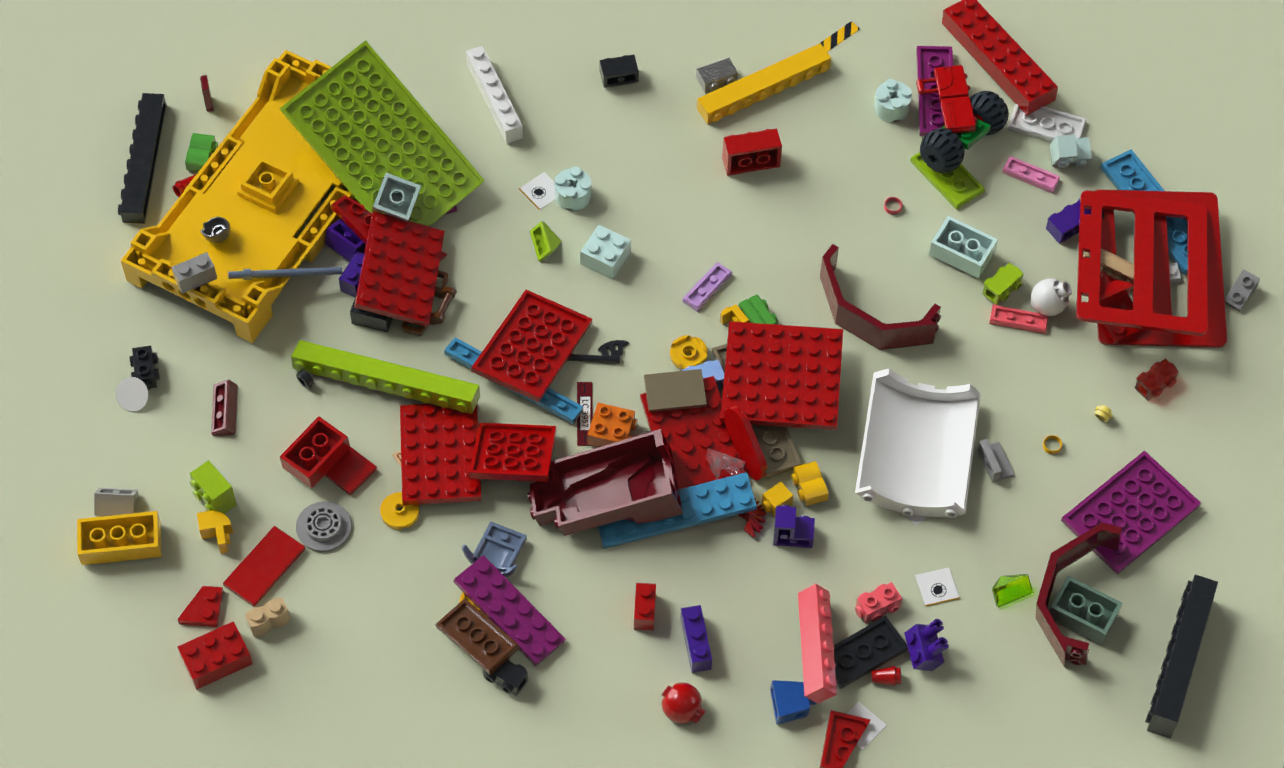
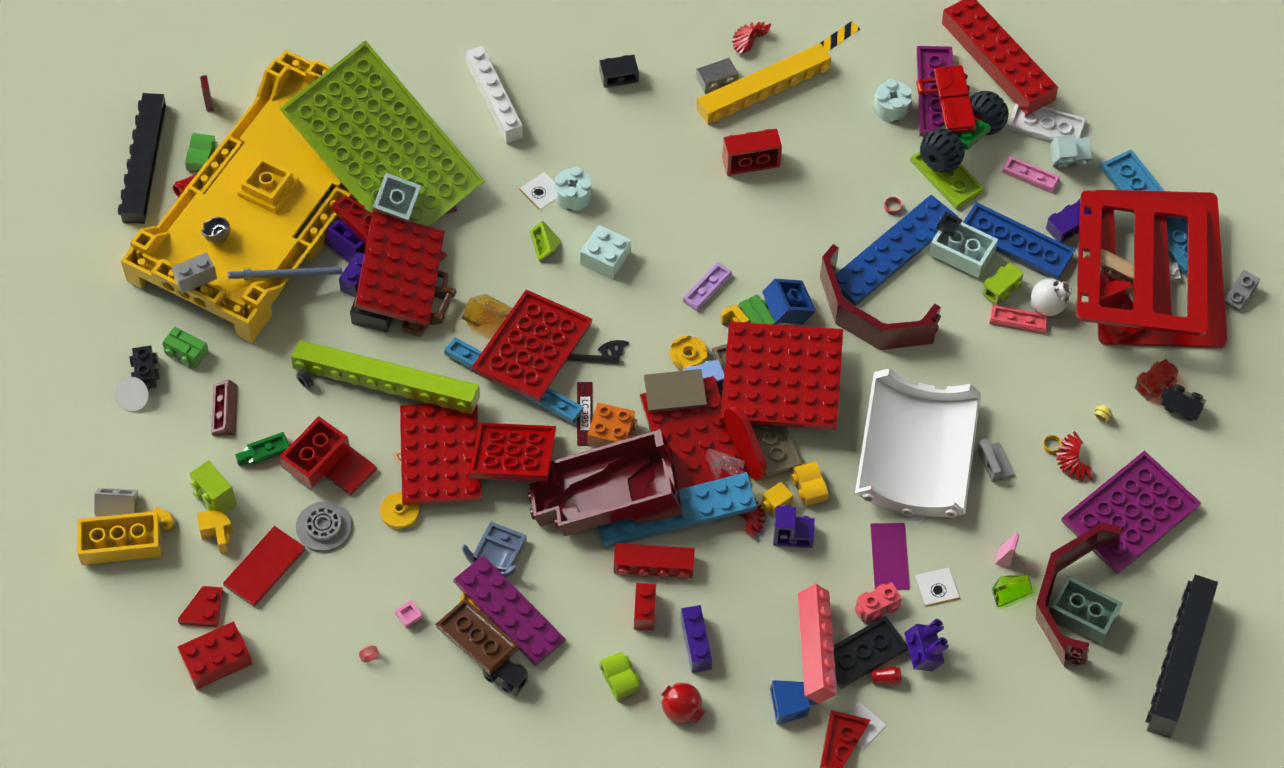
(166, 518): none -> yellow arm
(185, 347): none -> bright green brick
(263, 449): none -> green hinge
(264, 618): tan brick -> none
(371, 656): none -> coral axle
(408, 614): none -> bright pink plate
(484, 310): none -> clear yellow slope
(619, 675): none -> lime brick
(654, 560): none -> red brick
(746, 35): none -> red hair
(789, 301): none -> blue brick
(890, 555): none -> magenta sticker
(891, 250): none -> blue plate
(949, 224): none -> black plate
(1007, 551): none -> bright pink slope
(1021, 241): none -> blue plate
(1070, 457): none -> red hair
(1183, 402): none -> black brick

